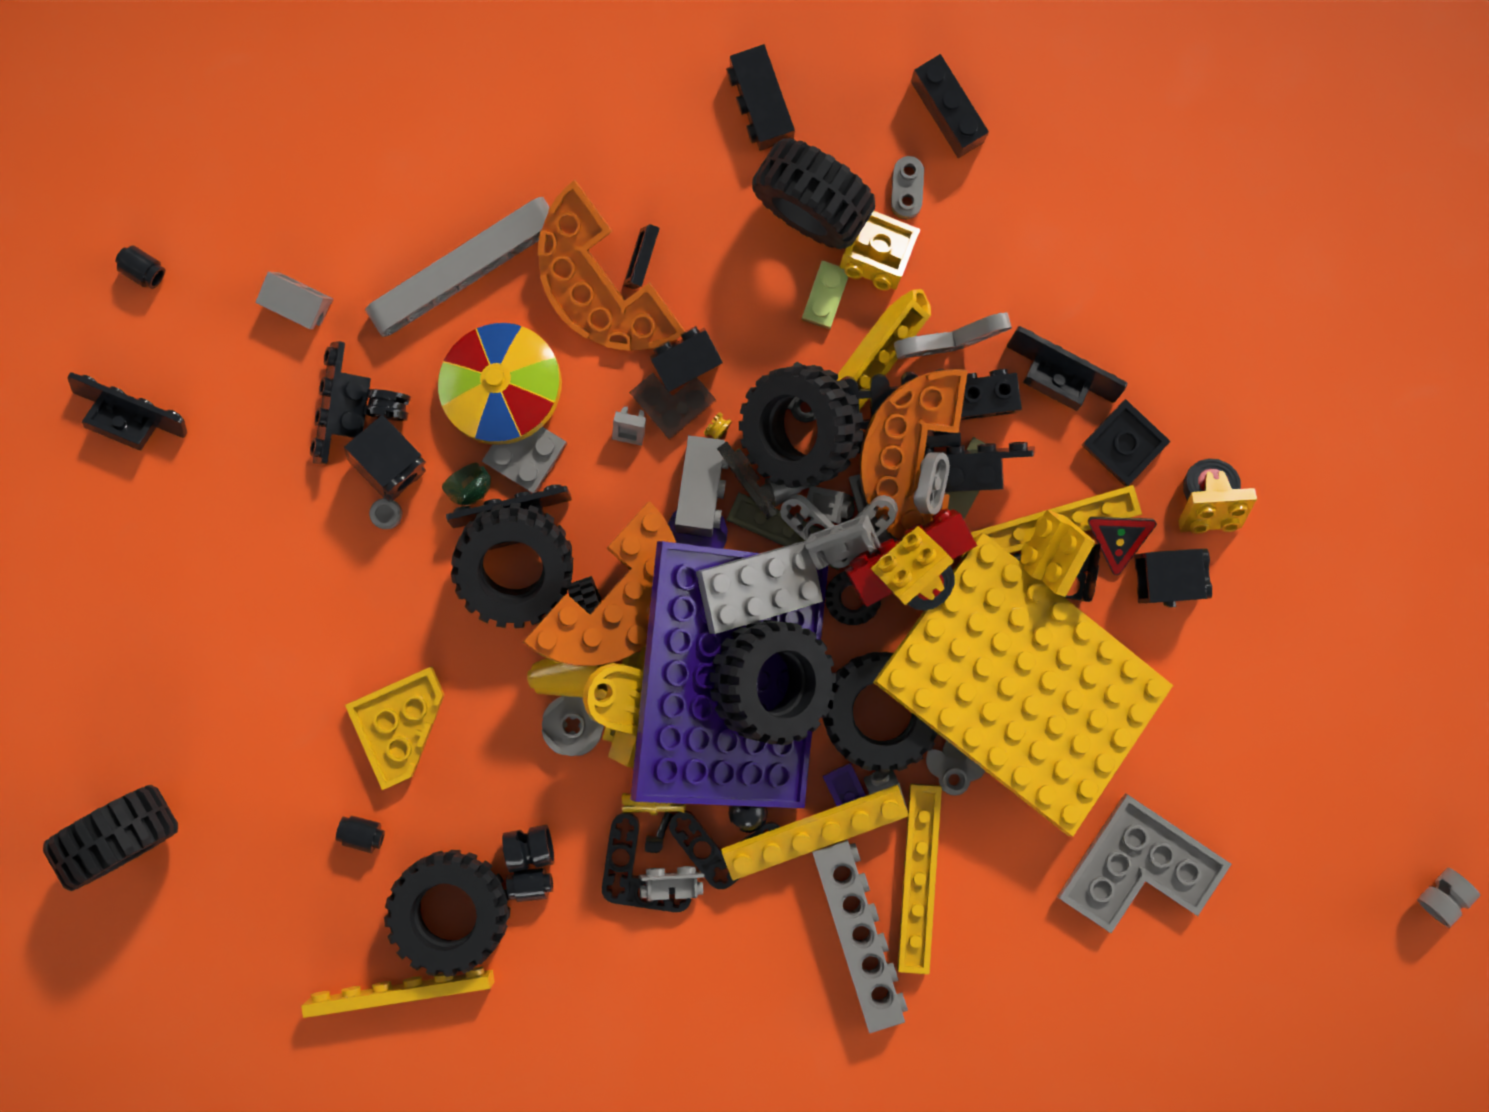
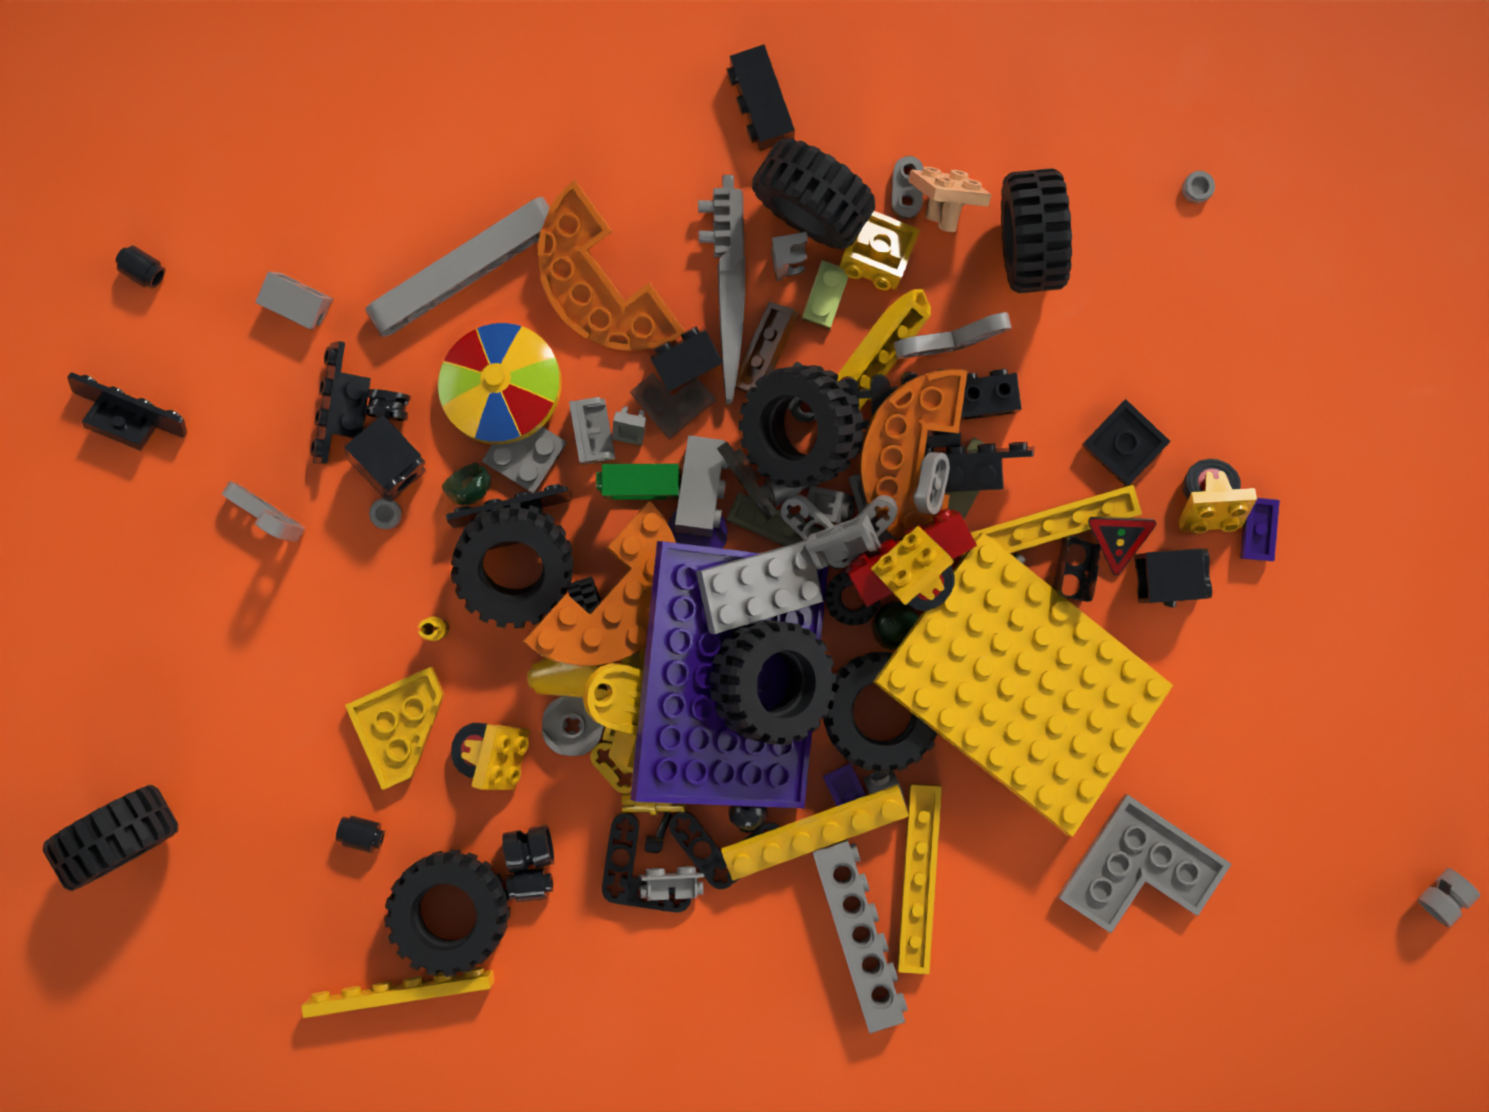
(269, 518): none -> light grey beam
(431, 622): none -> yellow pin
(490, 754): none -> yellow plate
(592, 430): none -> light grey hinge
(607, 771): none -> yellow beam
(639, 481): none -> green window
(641, 256): black tile -> none
(718, 427): yellow bush -> none
(729, 246): none -> light grey piece
(766, 345): none -> reddish brown plate
(787, 251): none -> light grey hinge
(893, 624): none -> hair
(948, 194): none -> light nougat plate
(949, 106): black brick -> none
(950, 762): light grey plate -> none
(1036, 230): none -> black tyre
(1056, 552): yellow plate -> none
(1063, 373): black bracket -> none
(1198, 187): none -> light grey tile
(1260, 531): none -> dark purple plate

